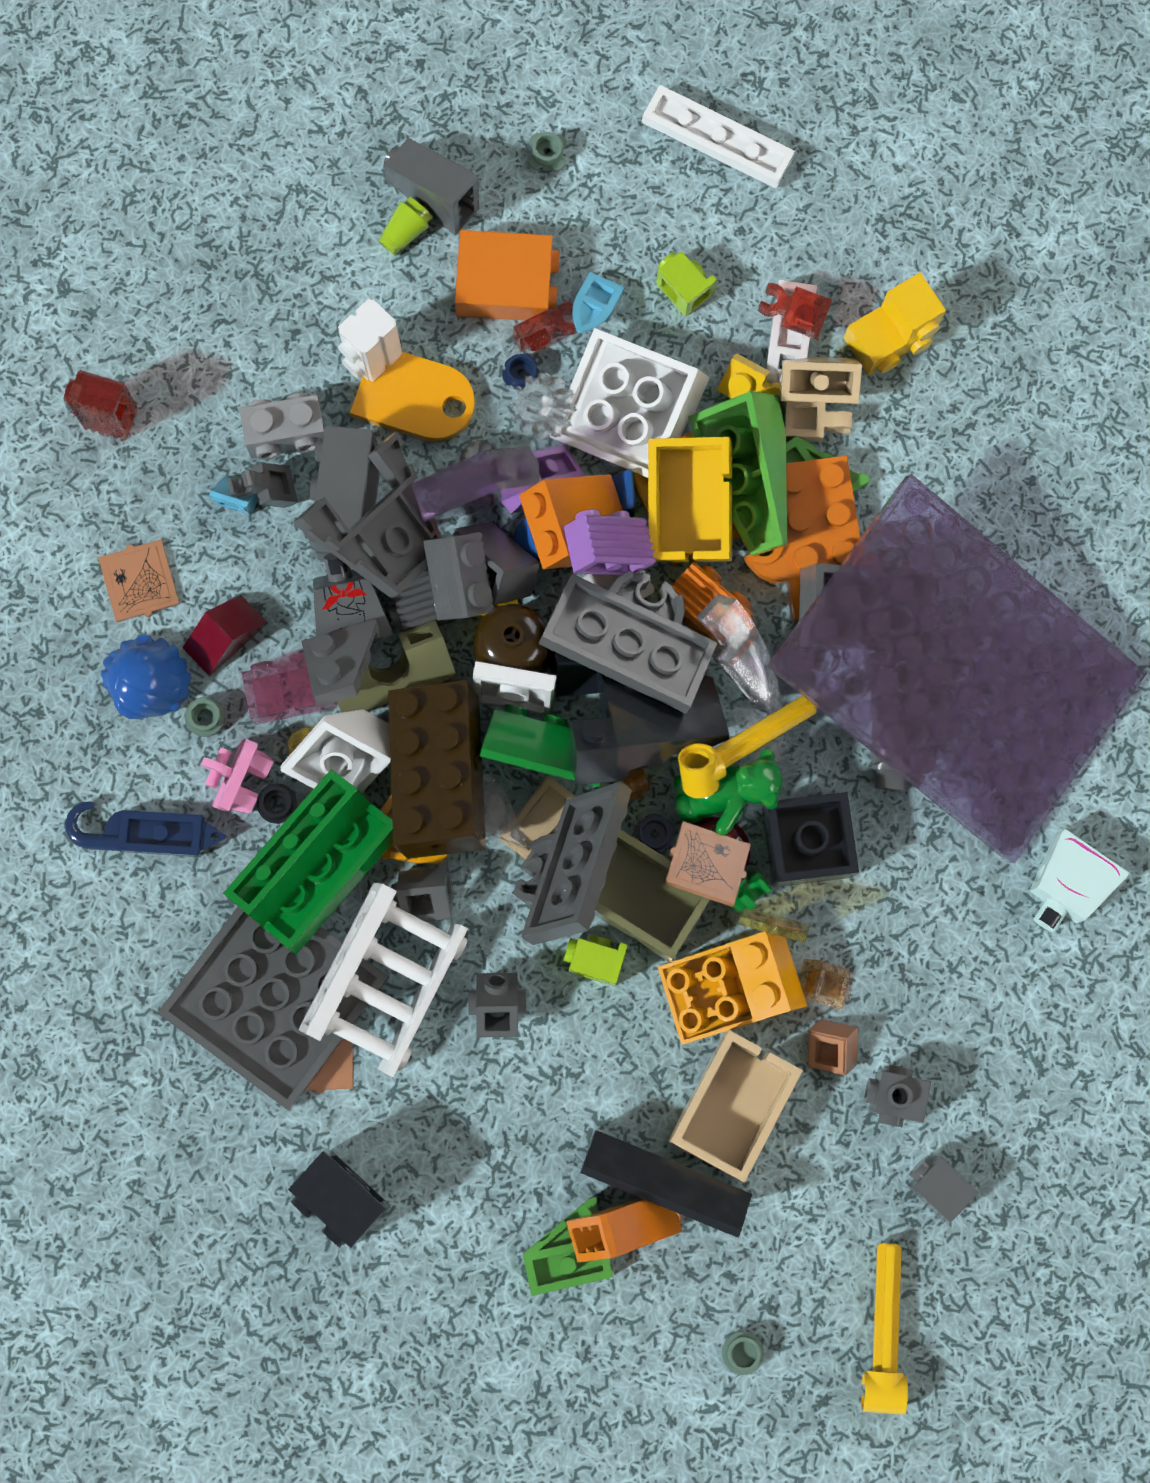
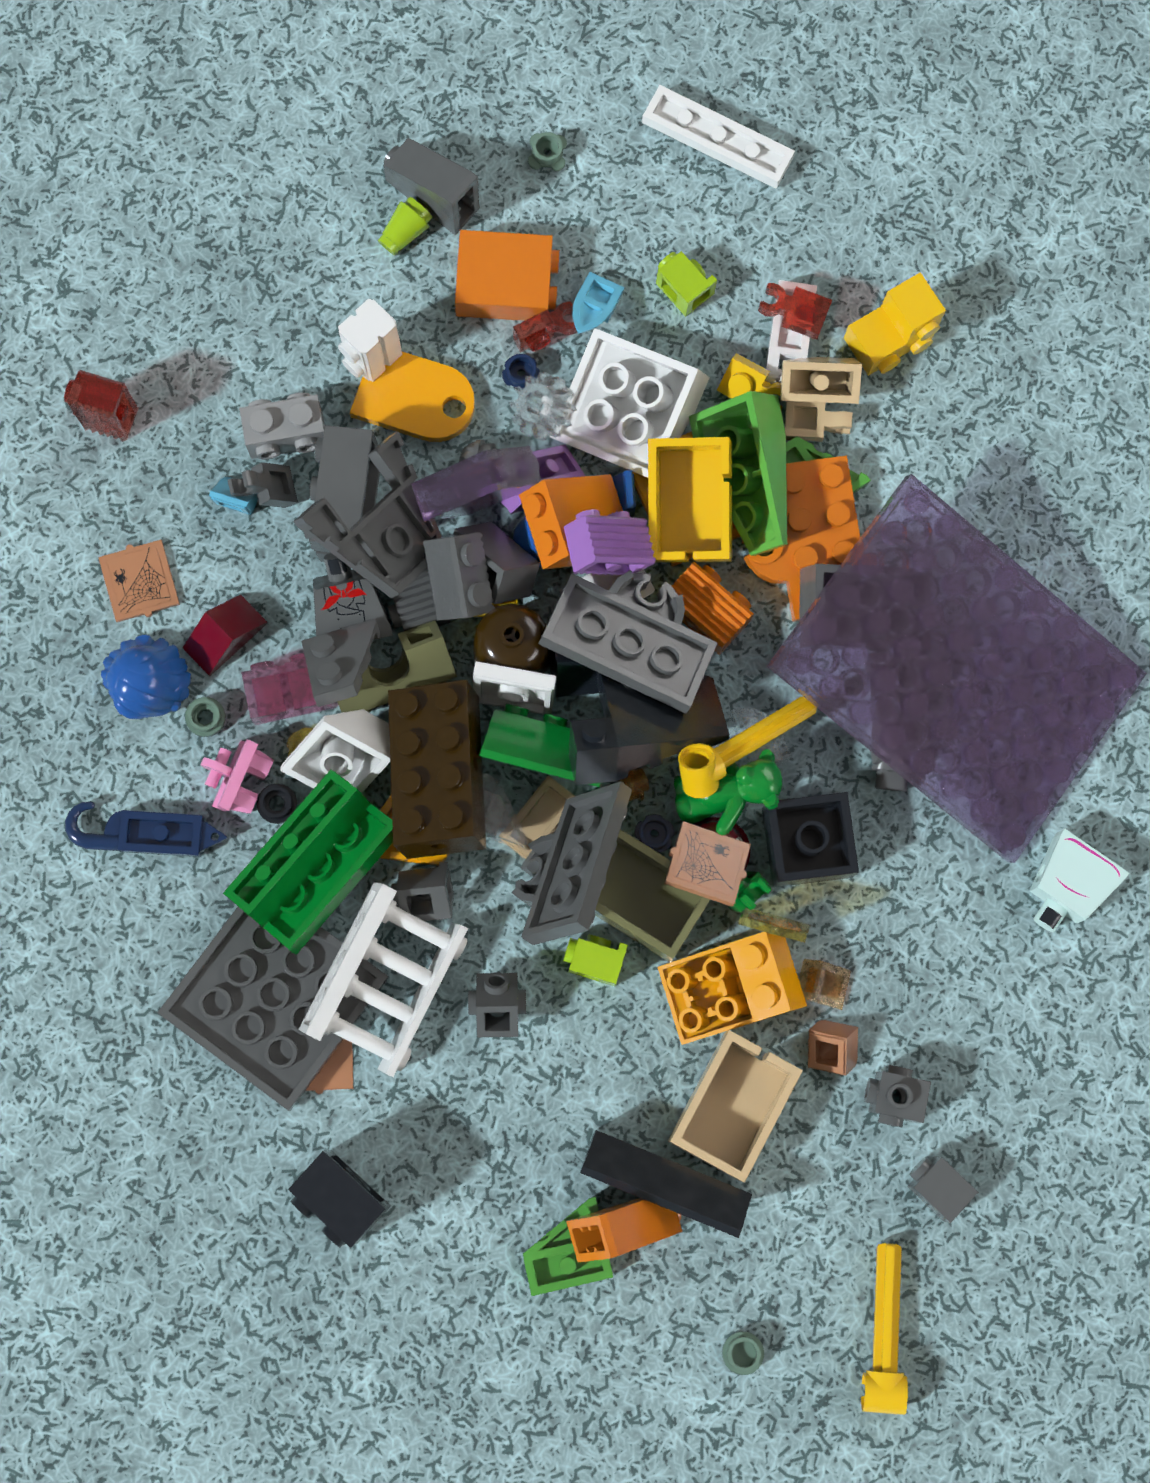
(741, 652): clear slope -> none

